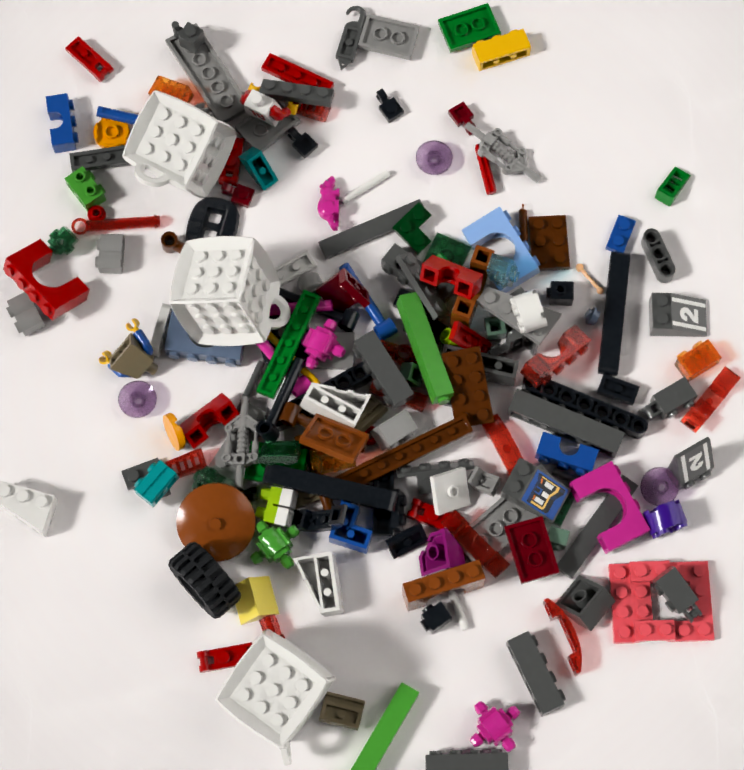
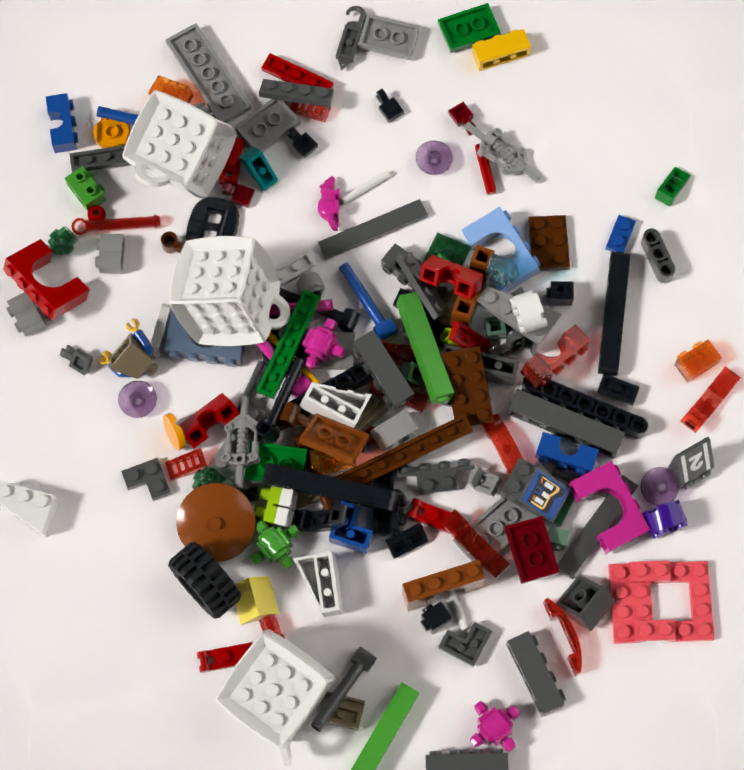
(78, 359): none -> dark grey plate
(89, 58): red plate -> none
(155, 483): teal brick -> none
(190, 36): dark grey brick -> none
(265, 107): torso -> none
(280, 452): clear green plate -> none
(343, 291): dark red bracket -> none
(362, 661): none -> dark grey piece
(409, 231): dark green plate -> none
(441, 553): magenta slope -> none
(450, 490): white plate -> none
(466, 649): none -> dark grey plate
(523, 224): dark orange piece -> none
(579, 267): light nougat hinge -> none
(592, 316): sand blue plate -> none
(671, 400): dark grey brick -> none
(677, 315): dark grey slope -> none
(677, 593): dark grey brick -> none

